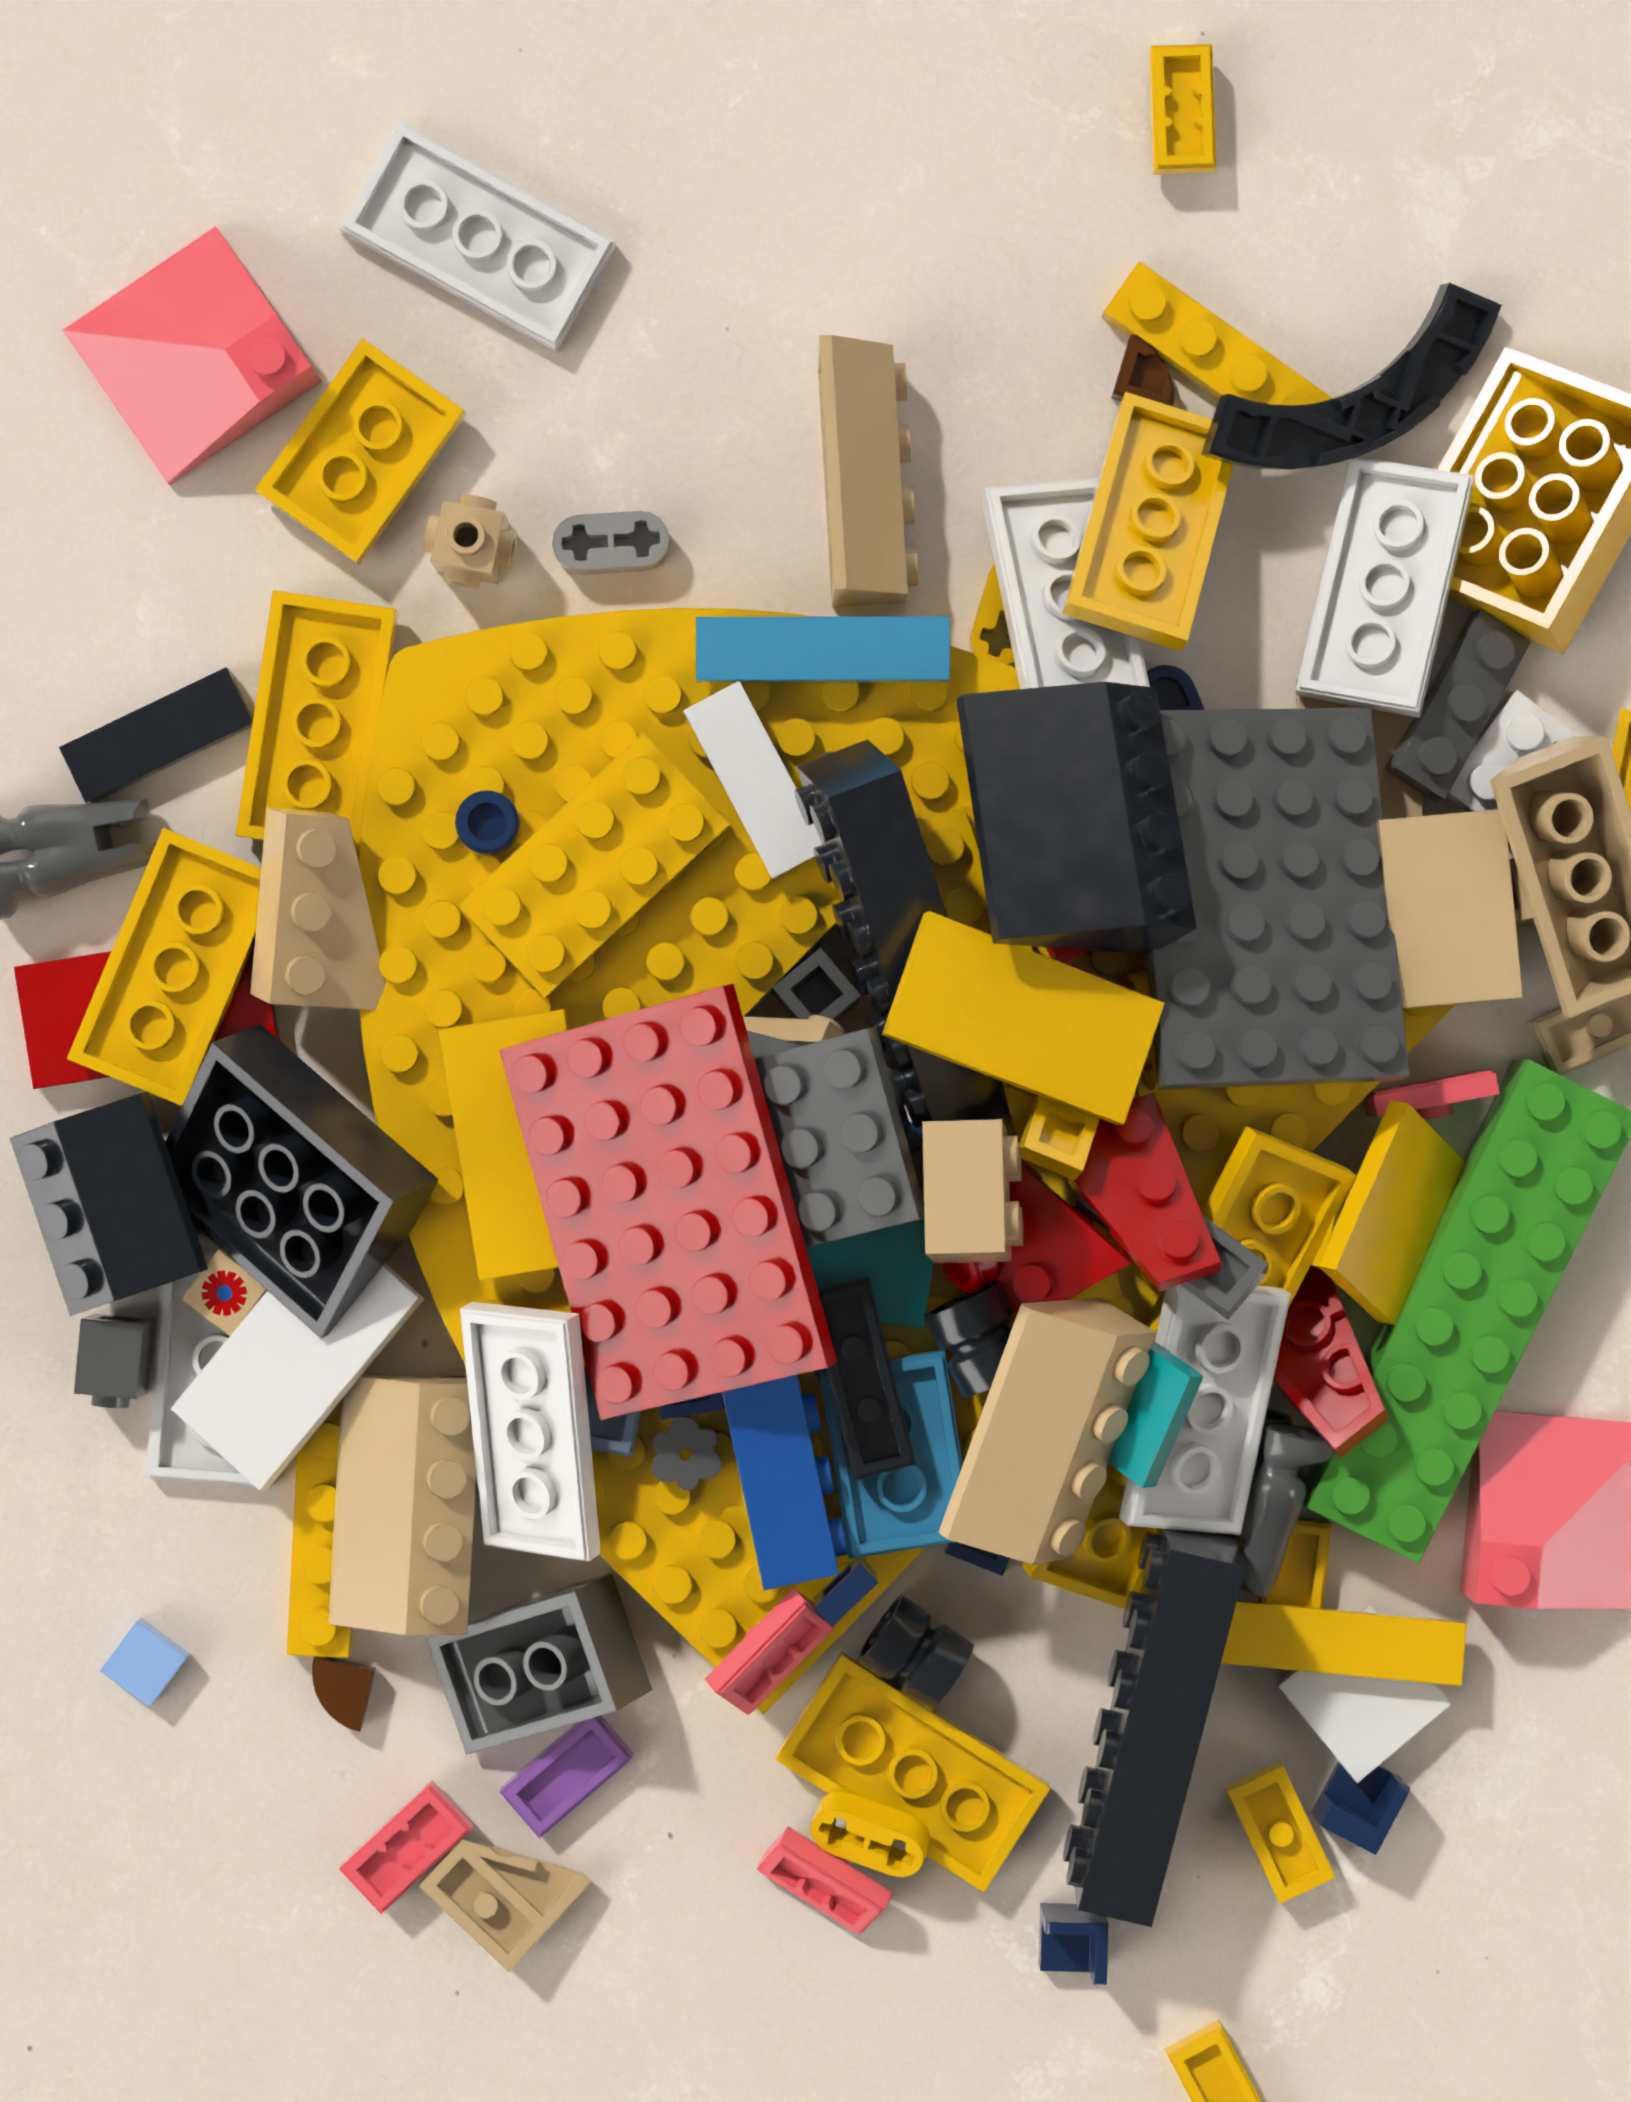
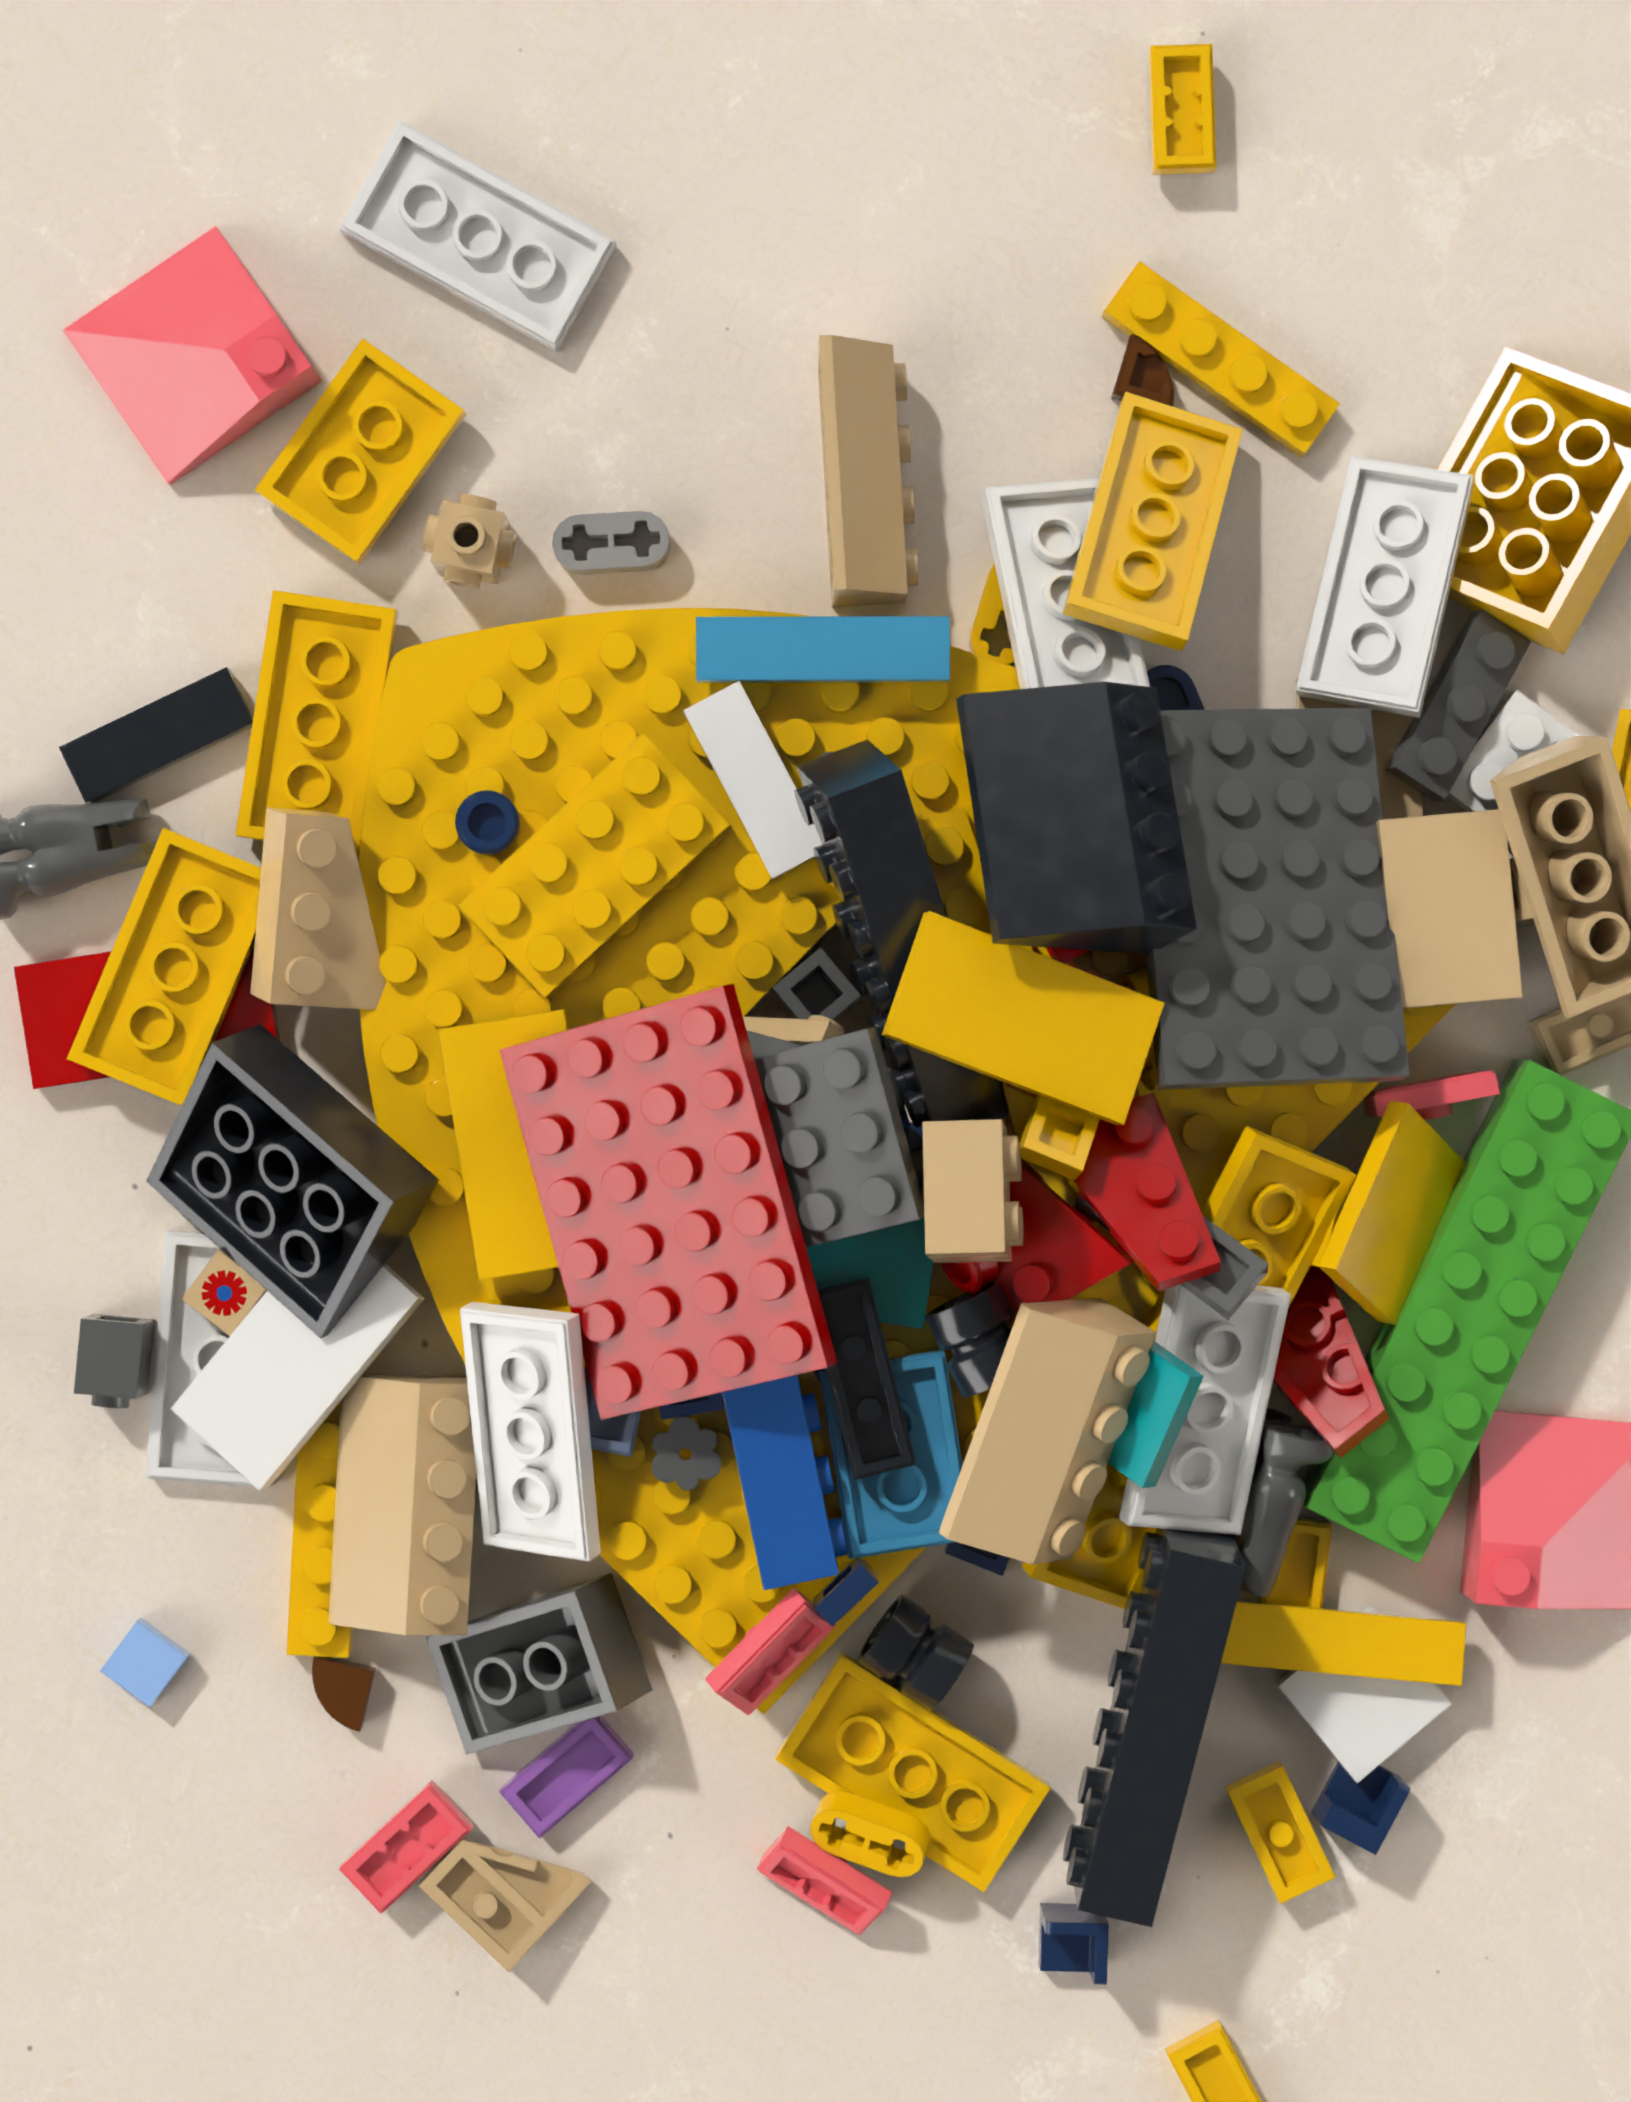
(108, 1203): black slope -> none
(1372, 413): black tile -> none

